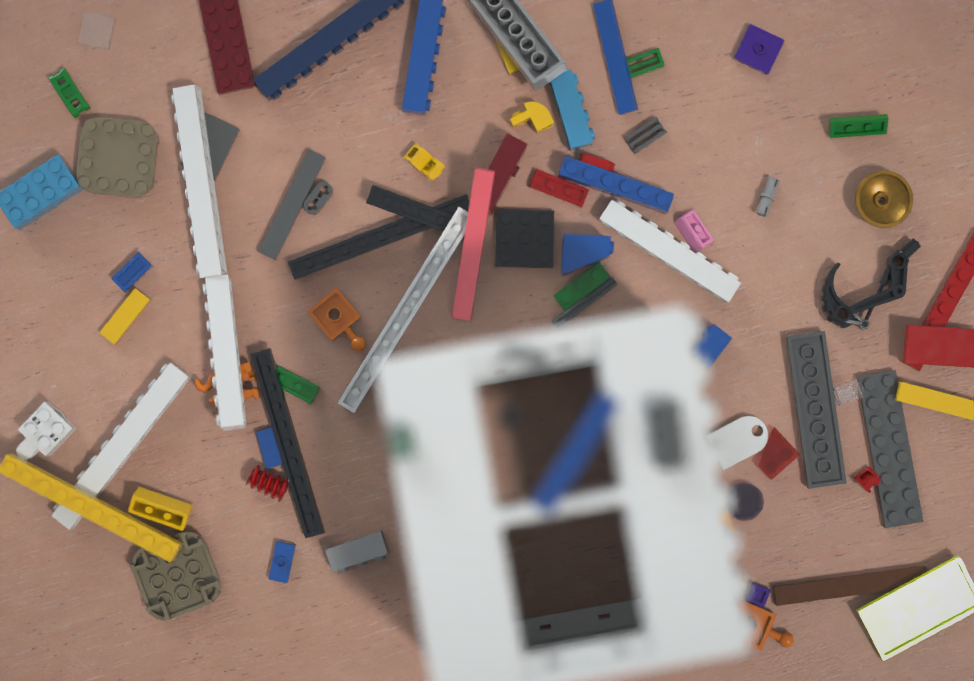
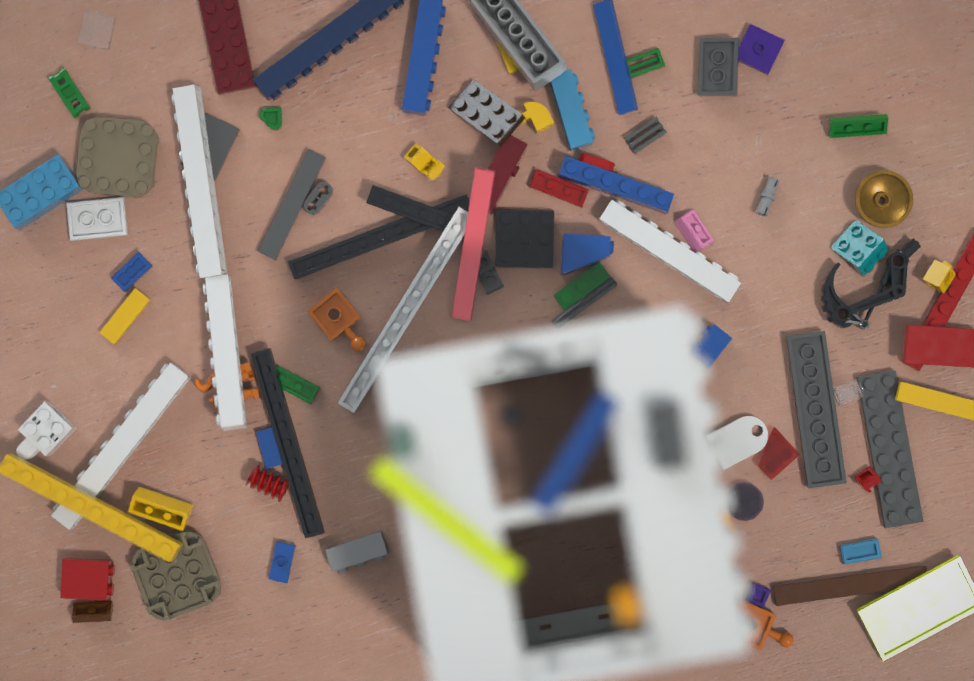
(87, 579): none -> red brick
(92, 611): none -> reddish brown plate
(97, 219): none -> white tile
(272, 117): none -> green tile
(446, 520): none -> neon yellow tile
(487, 113): none -> plate
(488, 275): none -> dark grey slope
(626, 604): none -> light orange brick
(718, 67): none -> dark grey plate
(860, 551): none -> dark azure tile
(861, 247): none -> teal bracket
(939, 276): none -> yellow brick

